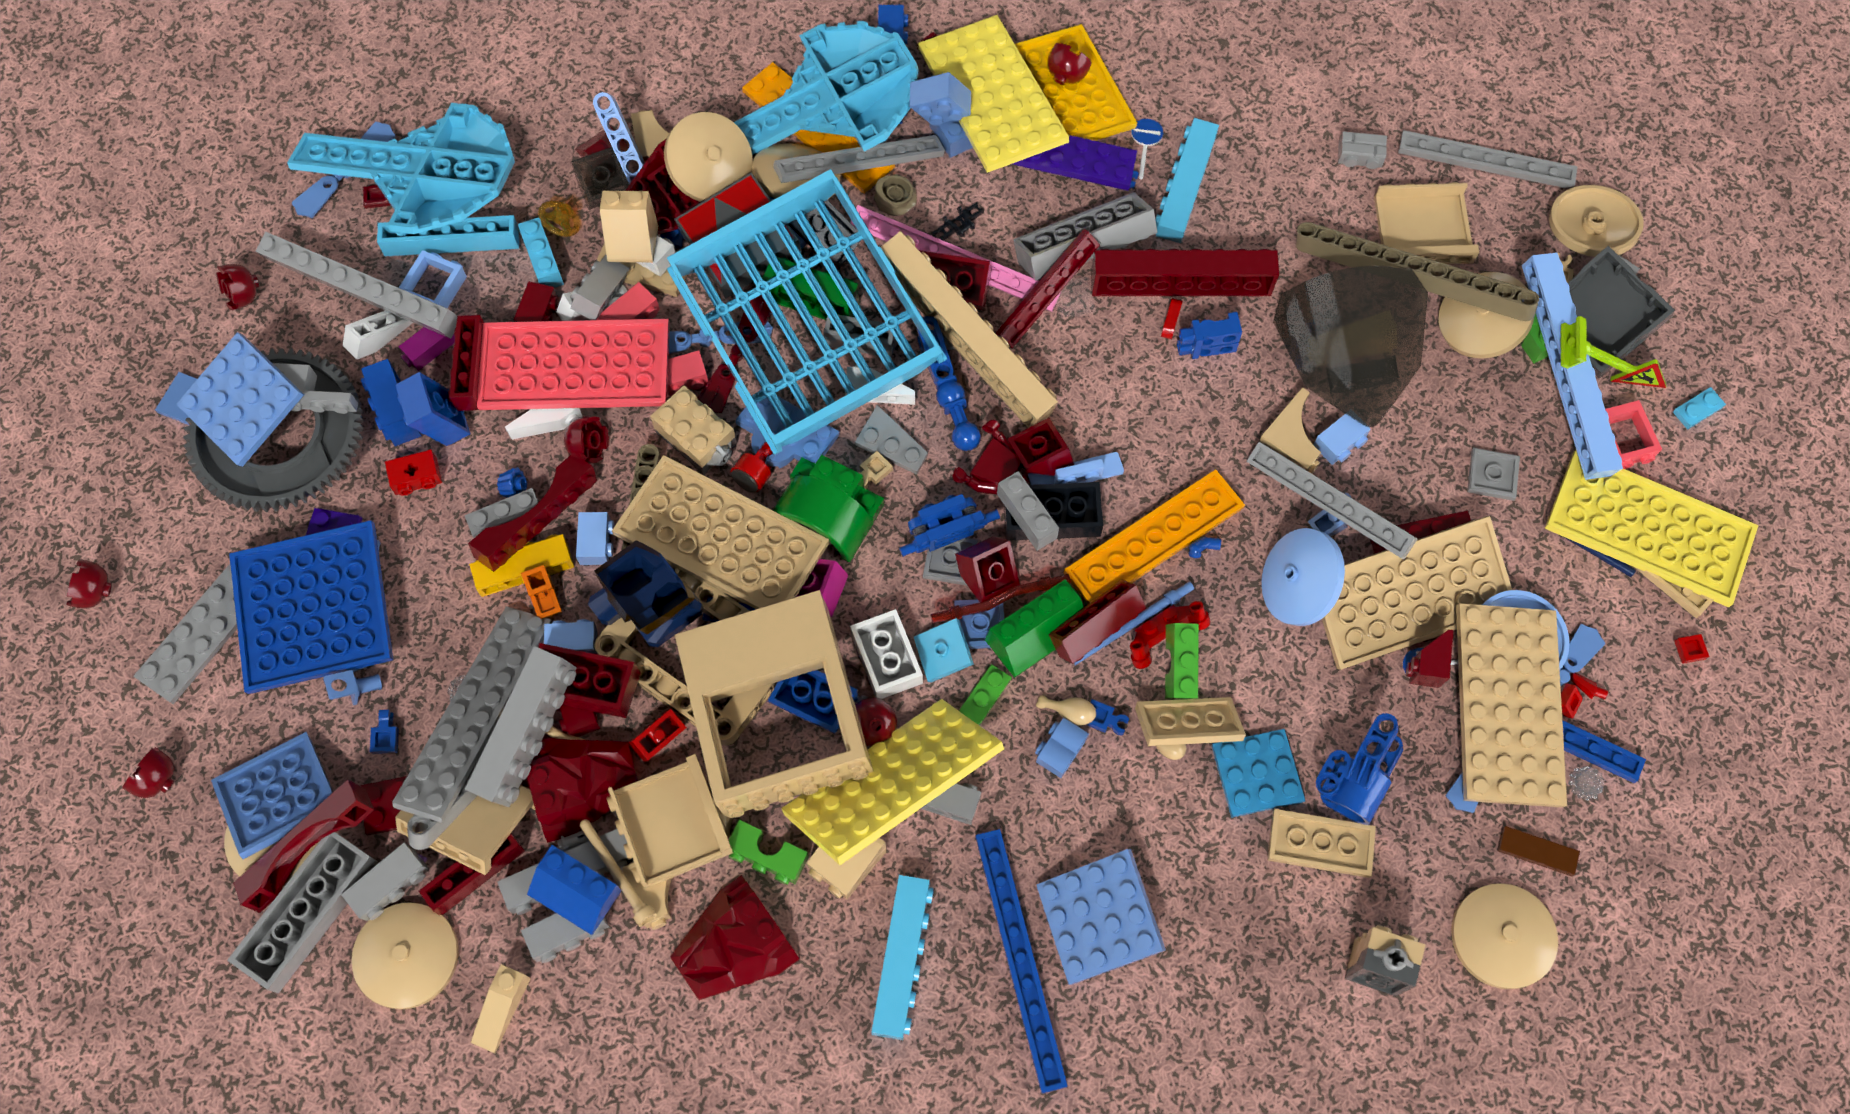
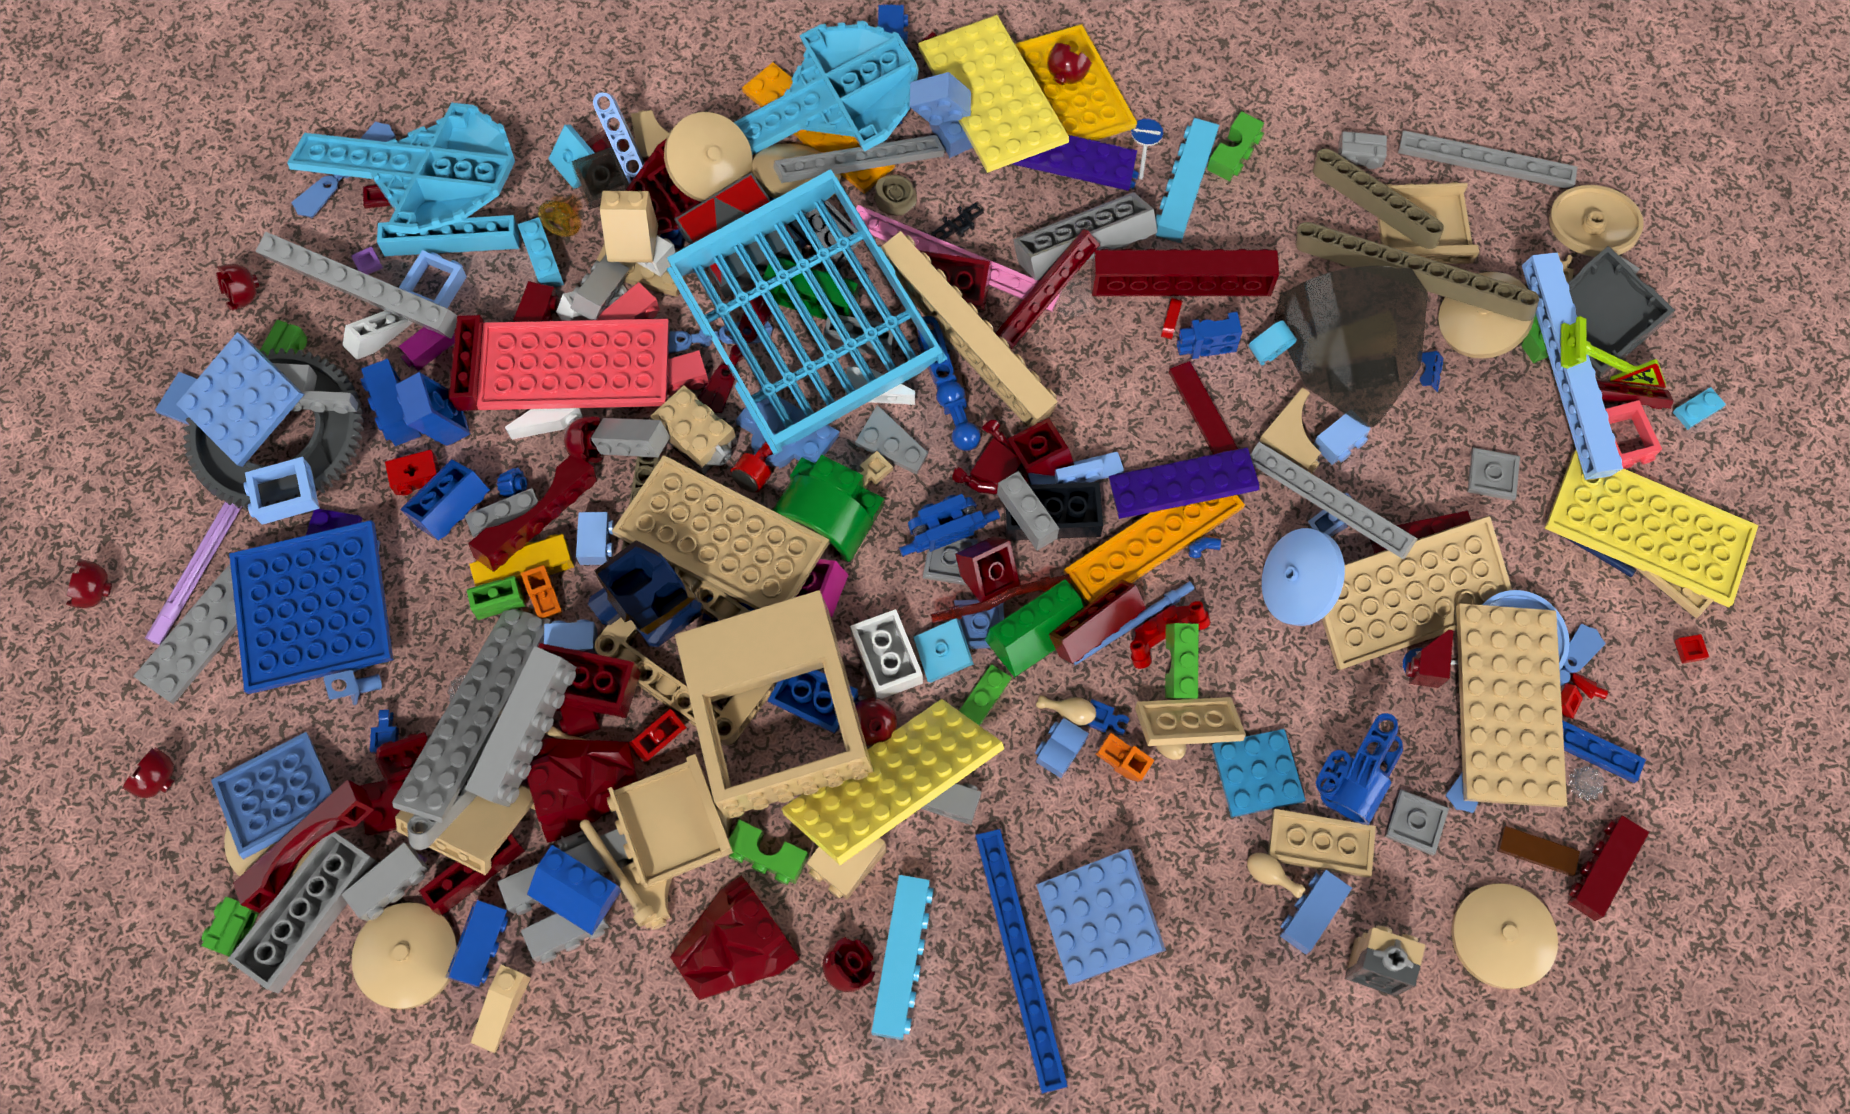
(192, 574): none -> lavender piece
(229, 926): none -> bright green brick
(285, 509): none -> light blue window
(286, 337): none -> bright green brick
(367, 261): none -> medium lavender plate
(399, 757): none -> dark red bracket
(445, 499): none -> blue brick
(477, 944): none -> blue brick
(495, 597): none -> bright green brick
(567, 149): none -> medium azure plate
(630, 437): none -> light grey brick
(848, 965): none -> dark red cylinder
(1125, 759): none -> orange brick
(1183, 483): none -> dark purple plate
(1202, 408): none -> dark red tile
(1228, 160): none -> bright green arch
(1270, 872): none -> tan piece
(1272, 342): none -> medium azure beam
(1314, 911): none -> medium blue brick
(1378, 199): none -> dark tan beam
(1416, 822): none -> light grey tile
(1429, 360): none -> blue piece
(1607, 868): none -> dark red brick
(1627, 393): none -> dark red plate

